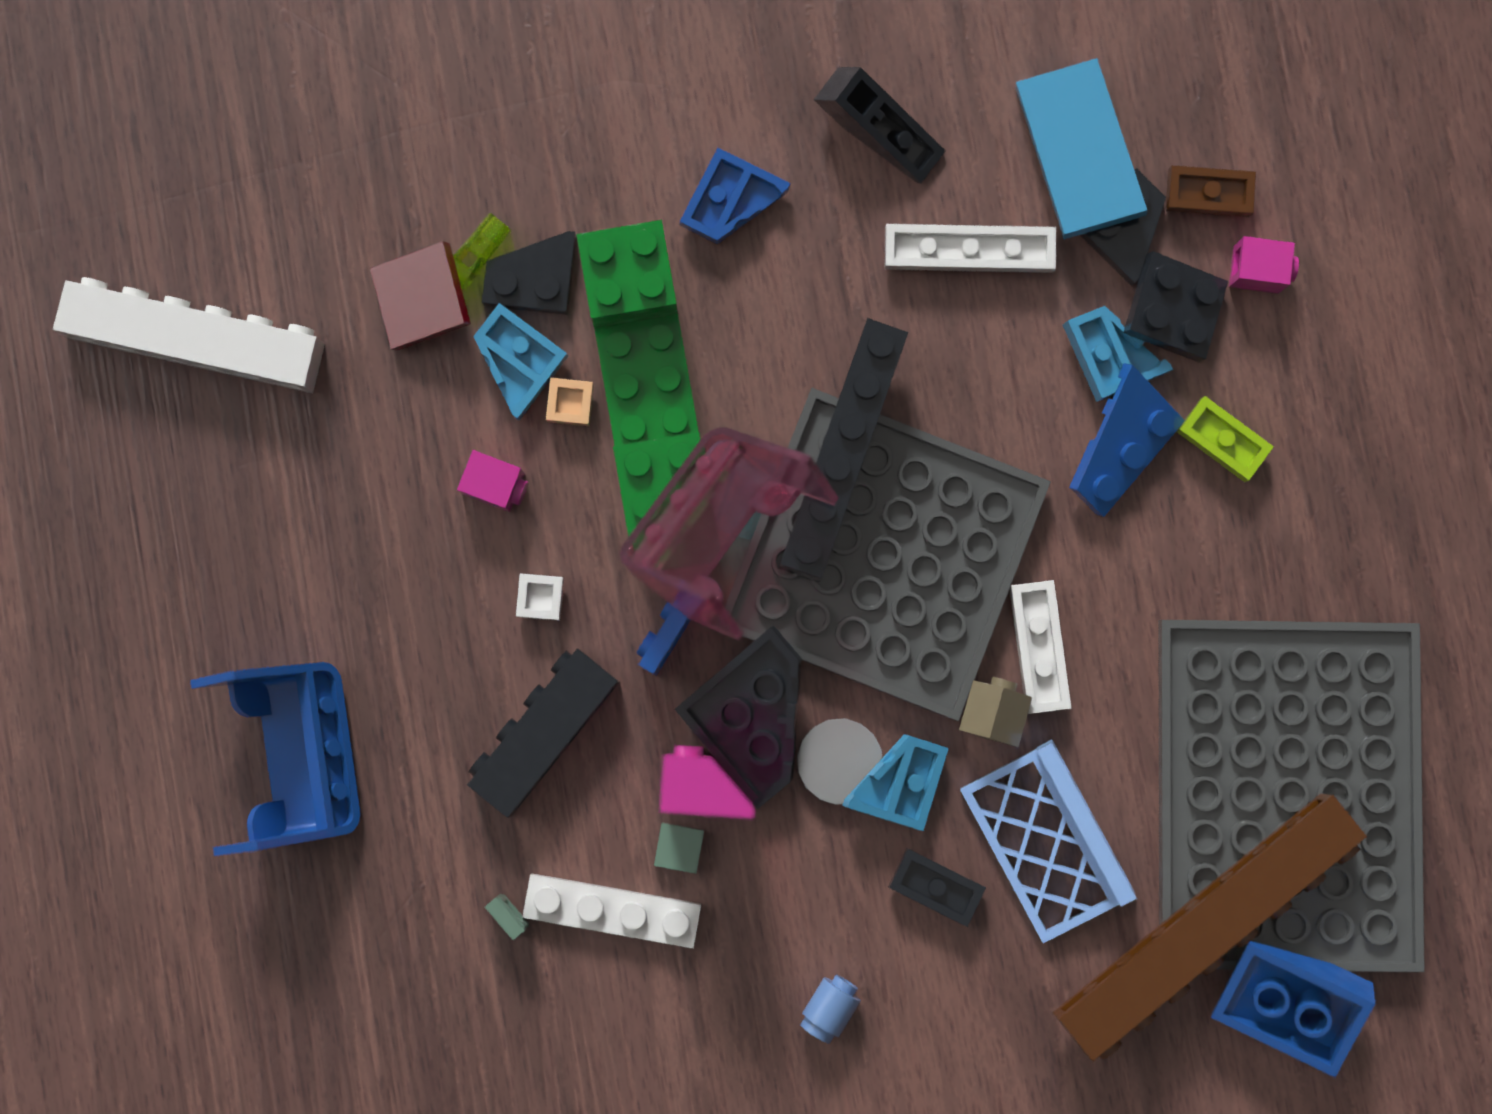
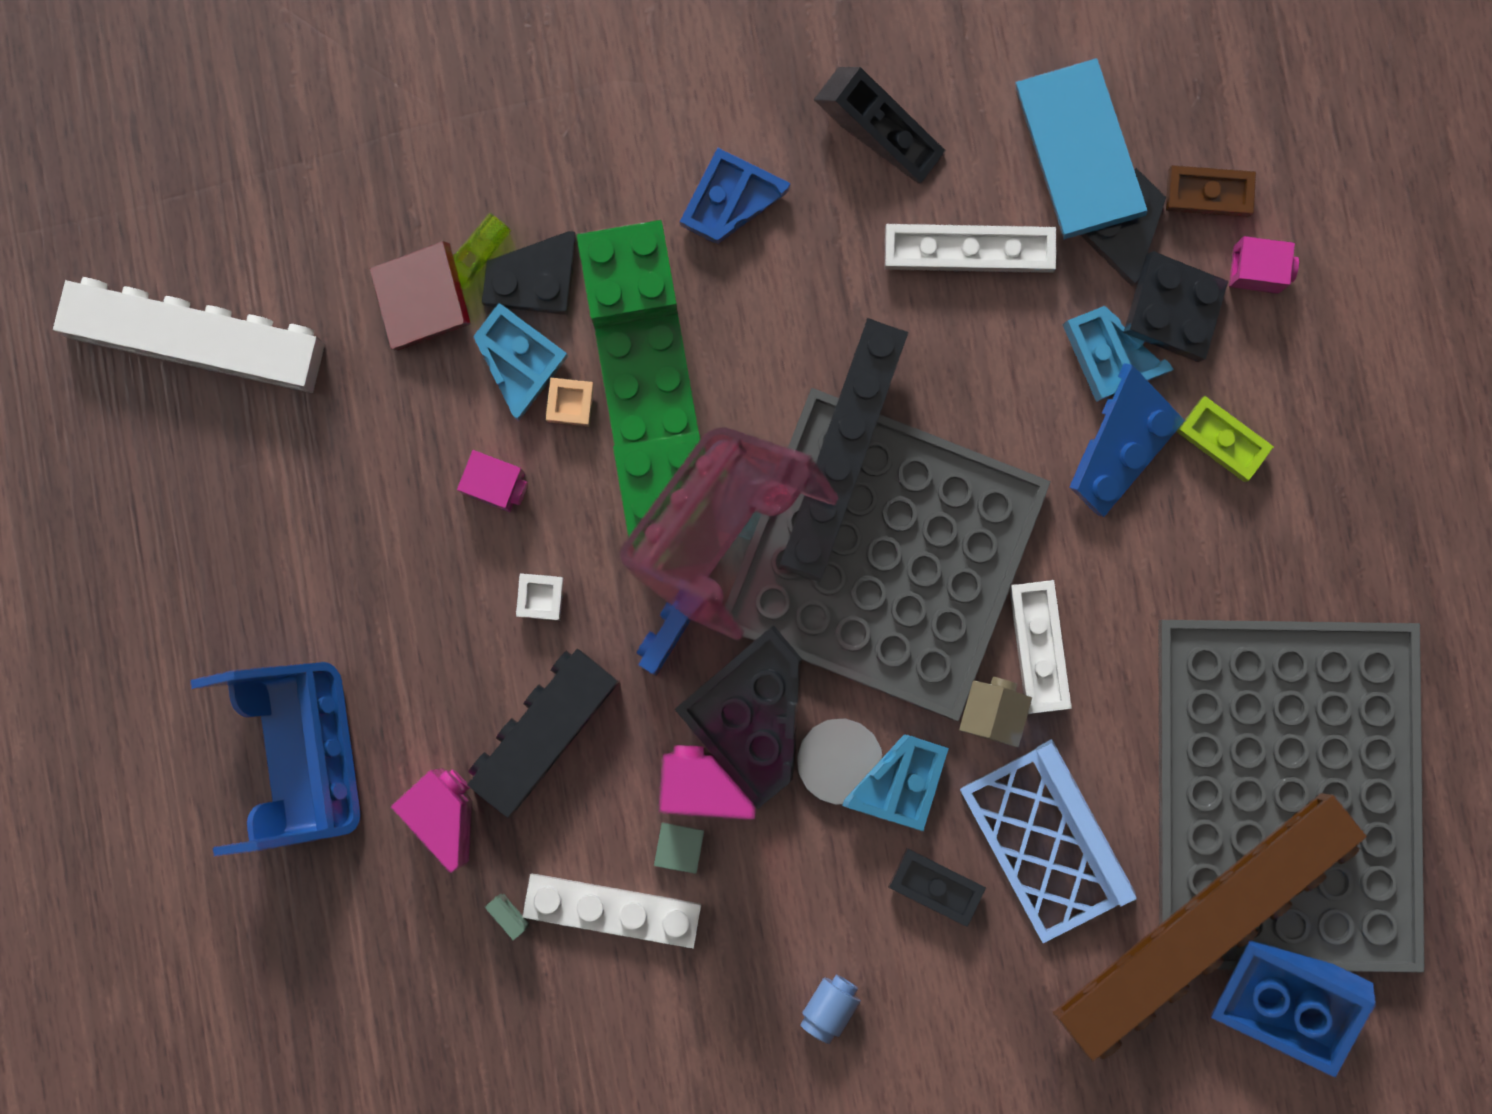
(440, 815): none -> dark pink slope

